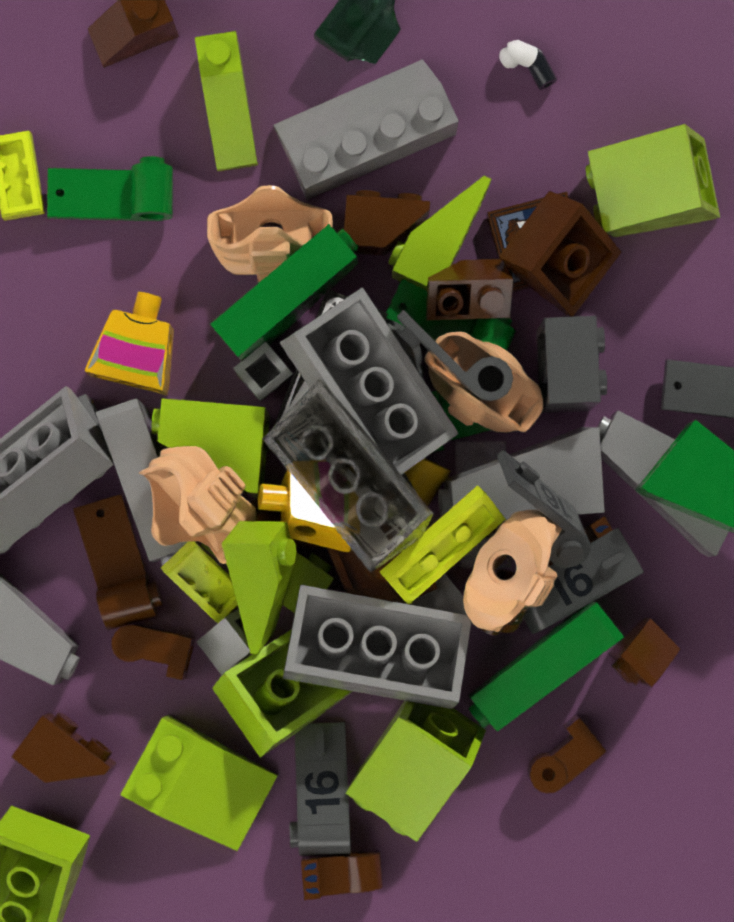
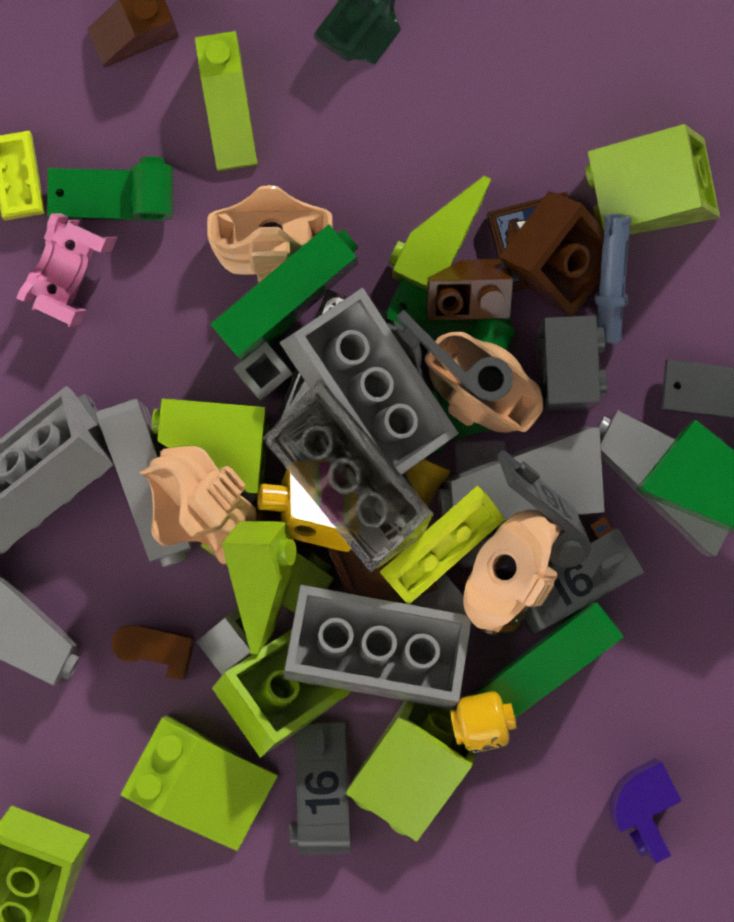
(59, 753): reddish brown slope -> none
(63, 268): none -> bright pink piece
(116, 563): reddish brown door -> none
(135, 348): yellow torso -> none
(202, 580): neon yellow plate -> none
(341, 874): reddish brown leg -> none
(367, 128): light grey slope -> none
(381, 222): reddish brown slope -> none
(483, 722): none -> yellow head
(530, 57): arm -> none
(567, 760): reddish brown leg -> none
(611, 293): none -> sand blue pin
(638, 798): none -> dark purple brick
(643, 654): reddish brown slope -> none

